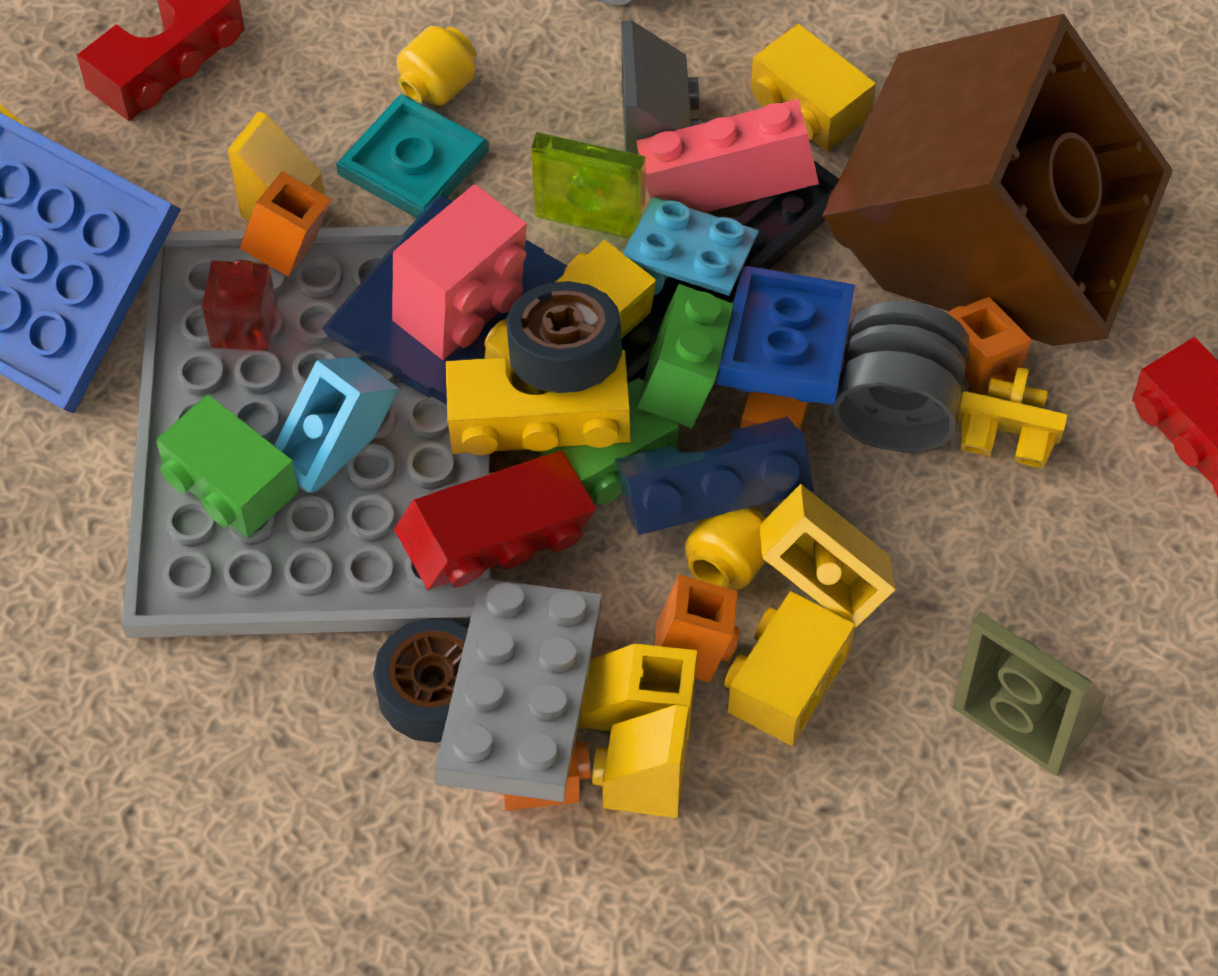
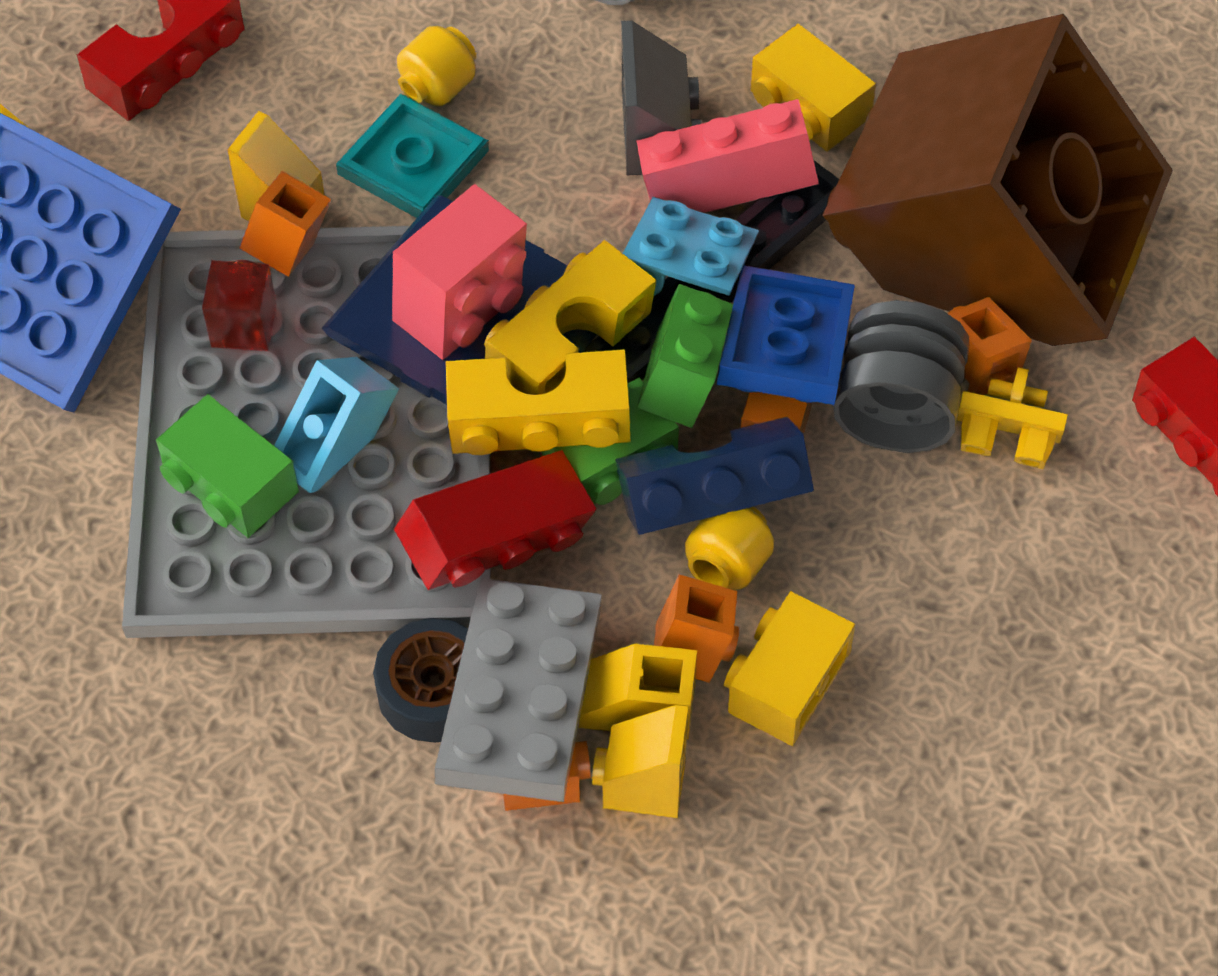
(564, 337): black wheel -> none
(588, 185): clear neon green plate -> none
(826, 556): yellow brick -> none
(1025, 695): olive slope -> none

